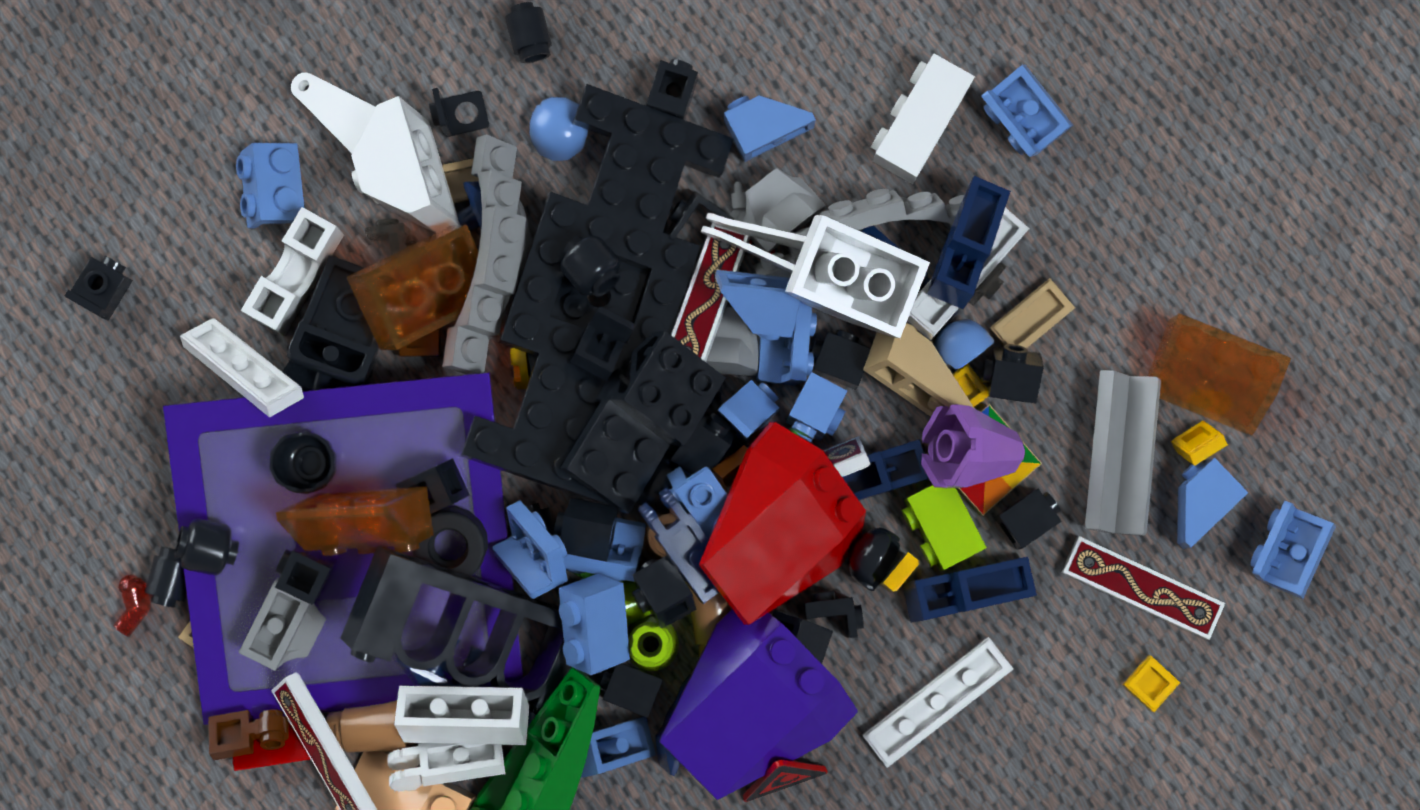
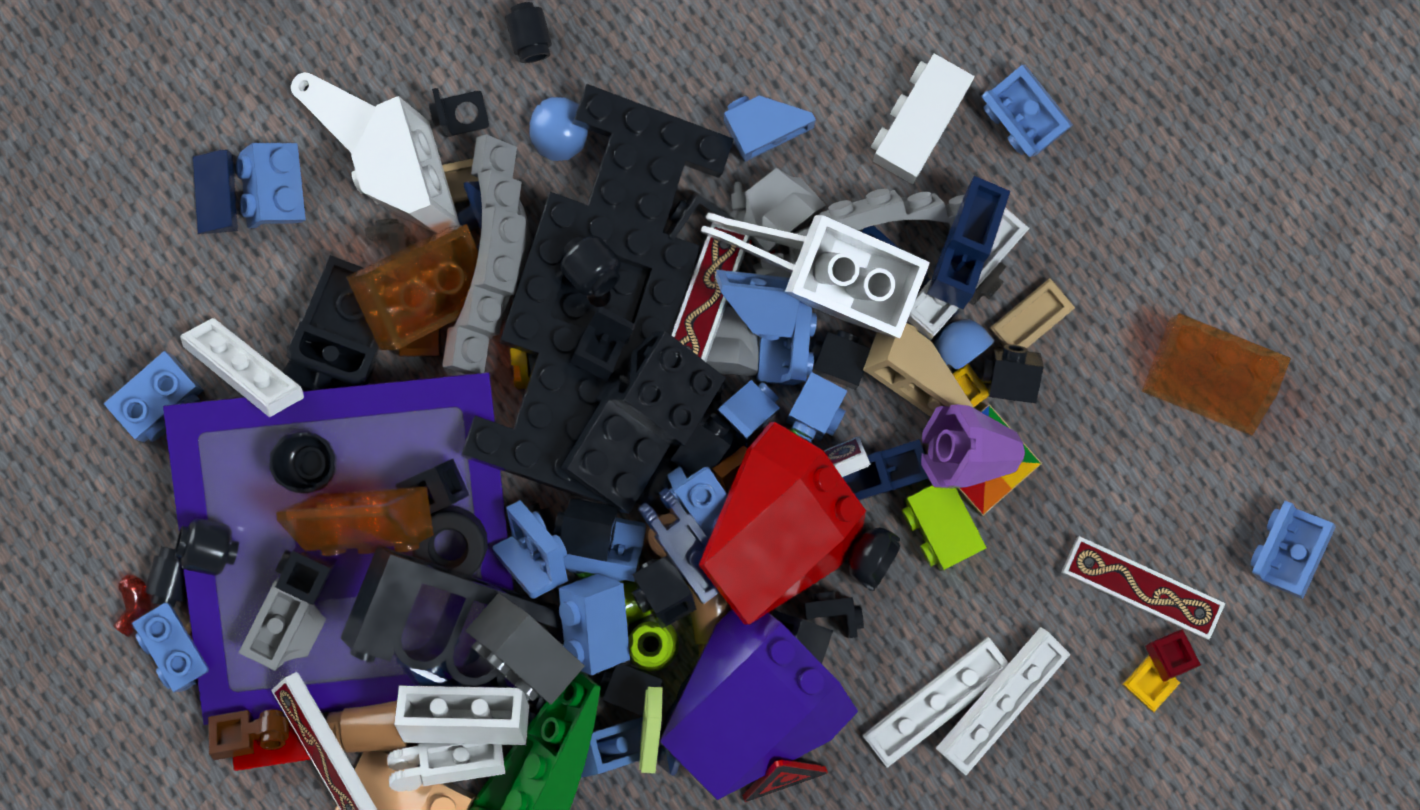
(106, 299): black brick -> none
(142, 399): none -> medium blue brick
(171, 648): none -> medium blue bracket
(215, 192): none -> dark blue slope
(283, 293): white arch -> none
(523, 650): none -> dark grey brick
(650, 730): none -> yellowish green tile
(673, 74): black brick -> none
(900, 572): yellow tile -> none
(969, 589): dark blue slope -> none
(1003, 701): none -> white tile
(1029, 518): black brick -> none
(1122, 453): light grey panel -> none
(1172, 655): none -> dark red tile
(1199, 443): yellow tile -> none
(1204, 500): medium blue slope -> none

